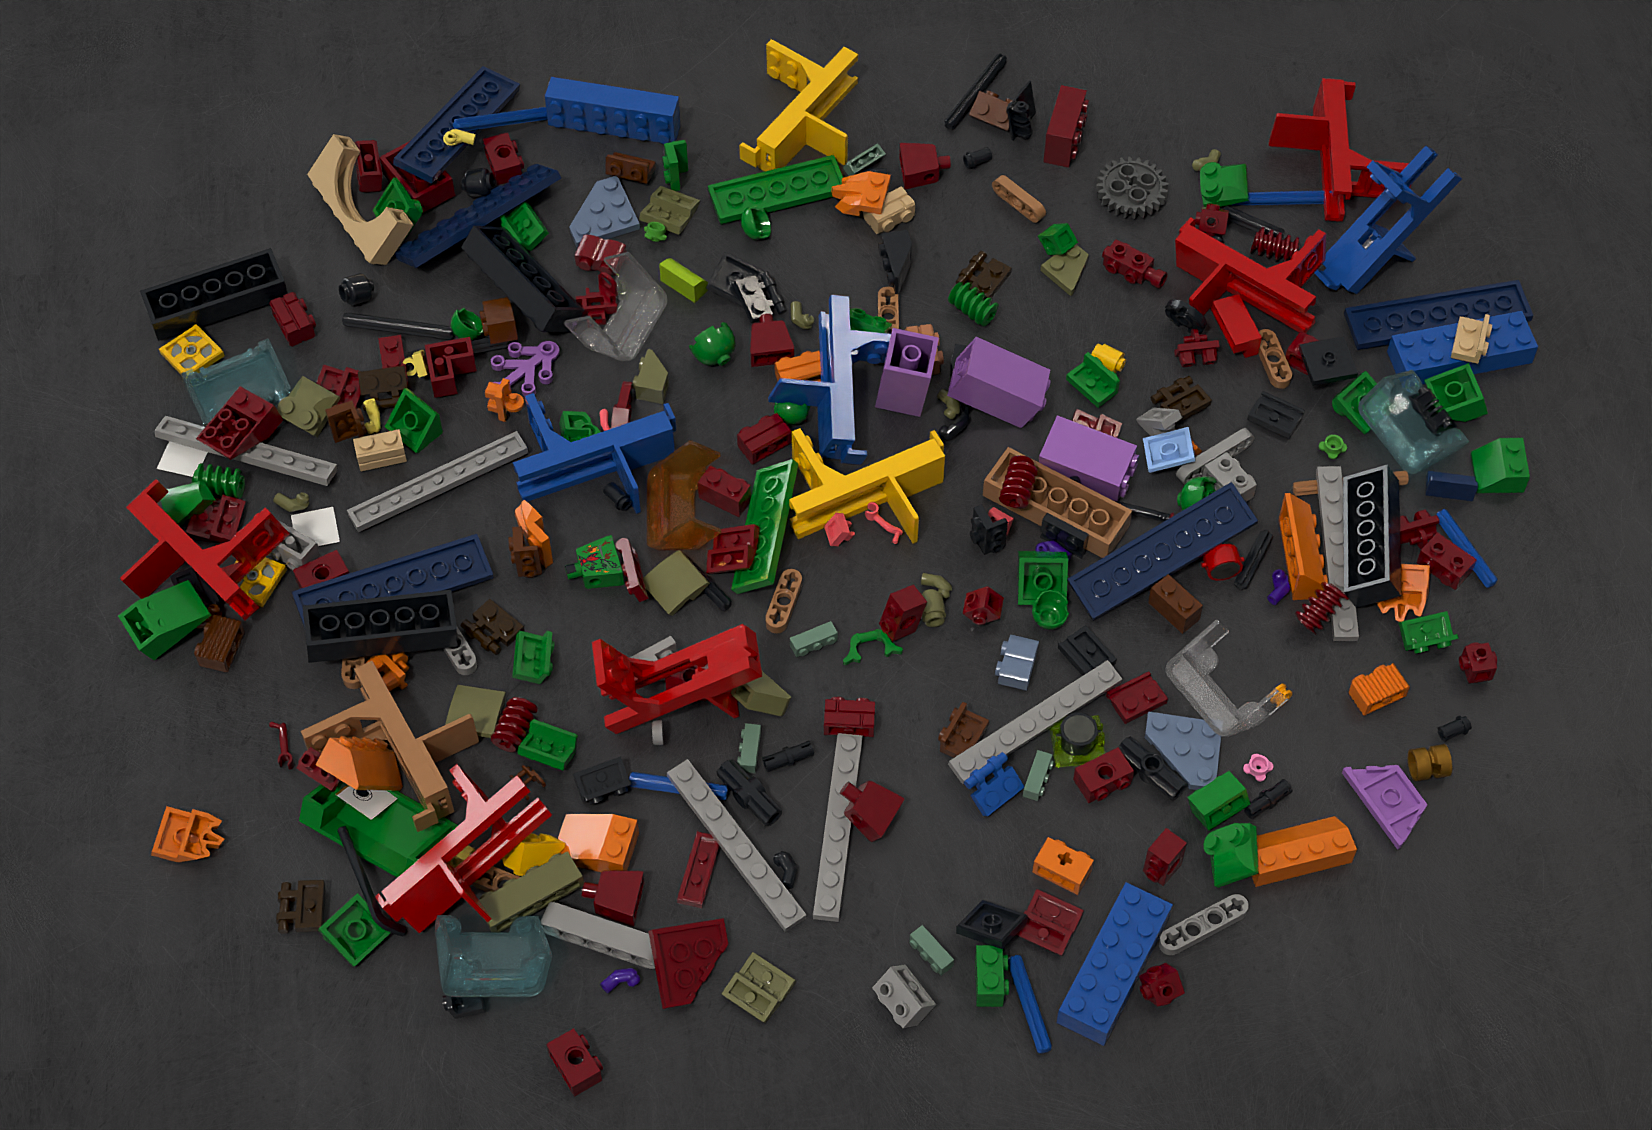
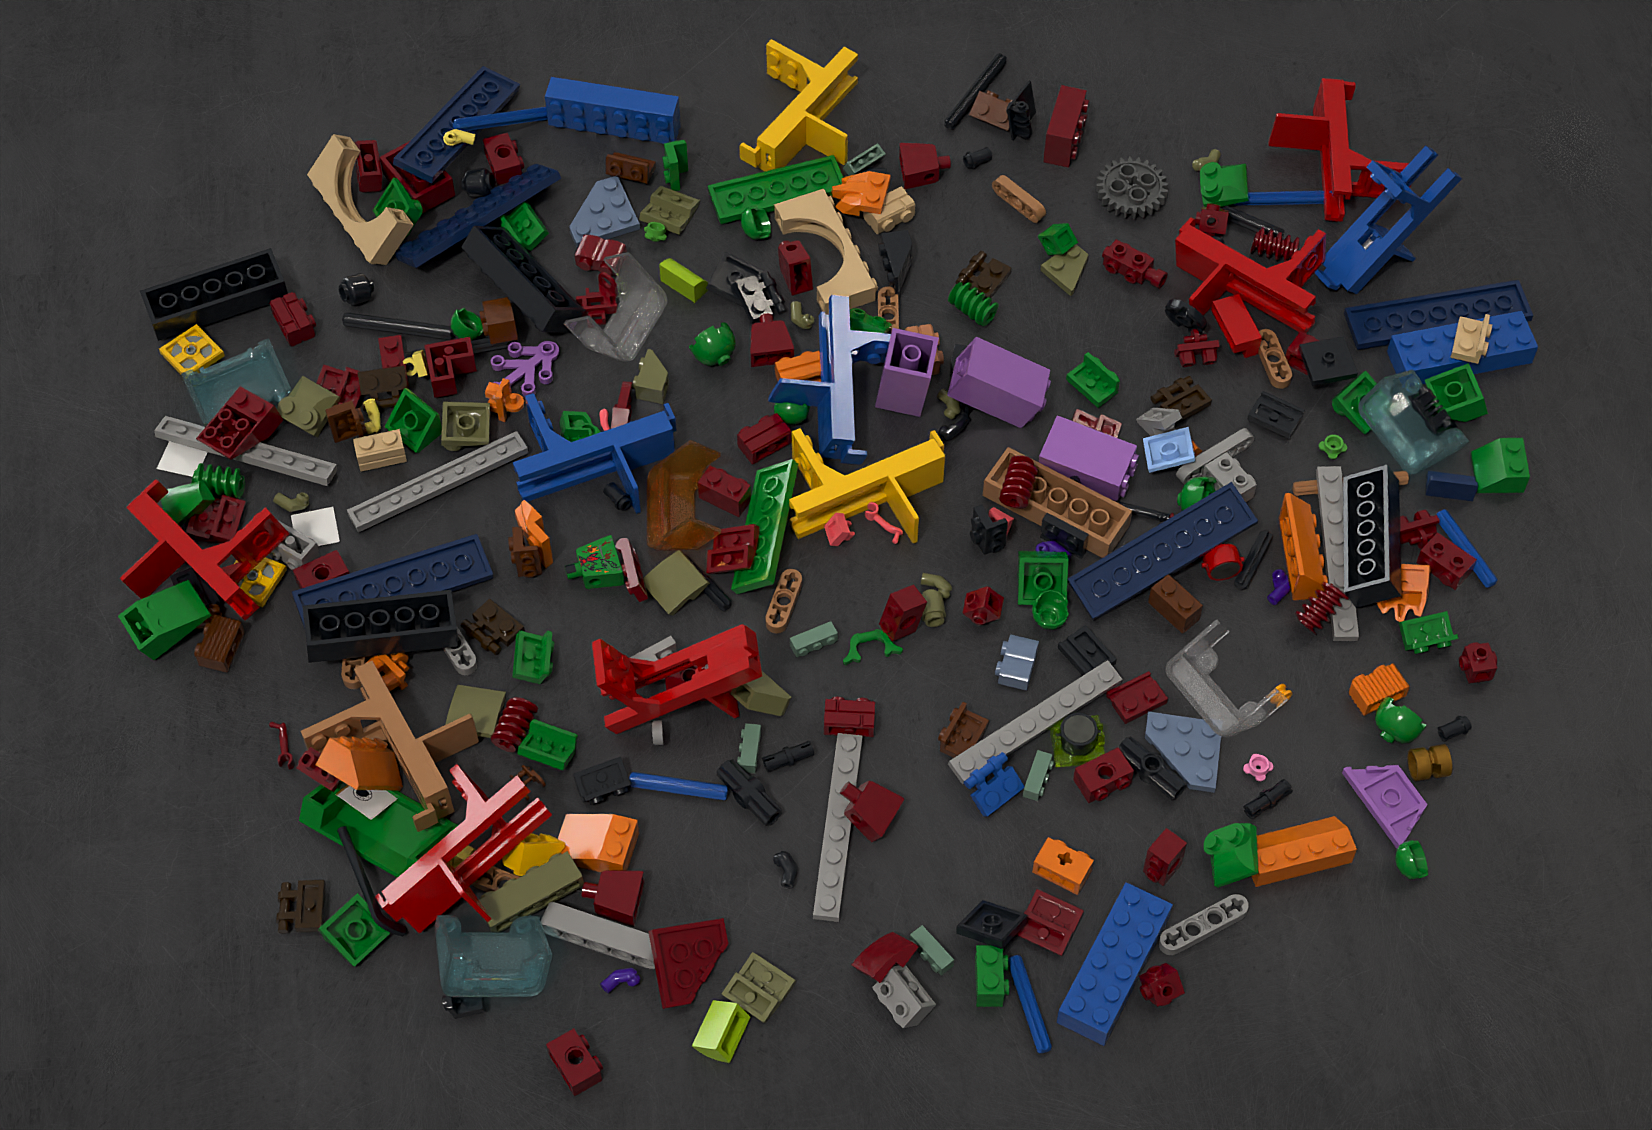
(186, 835): orange plate -> none
(465, 424): none -> olive slope
(698, 870): dark red tile -> none
(721, 1030): none -> lime brick
(736, 845): light grey plate -> none
(791, 257): none -> dark red torso
(817, 215): none -> tan arch
(883, 954): none -> dark red slope
(1110, 357): yellow brick -> none
(1218, 800): green brick -> none
(1397, 722): none -> green cylinder
(1411, 860): none -> green hair

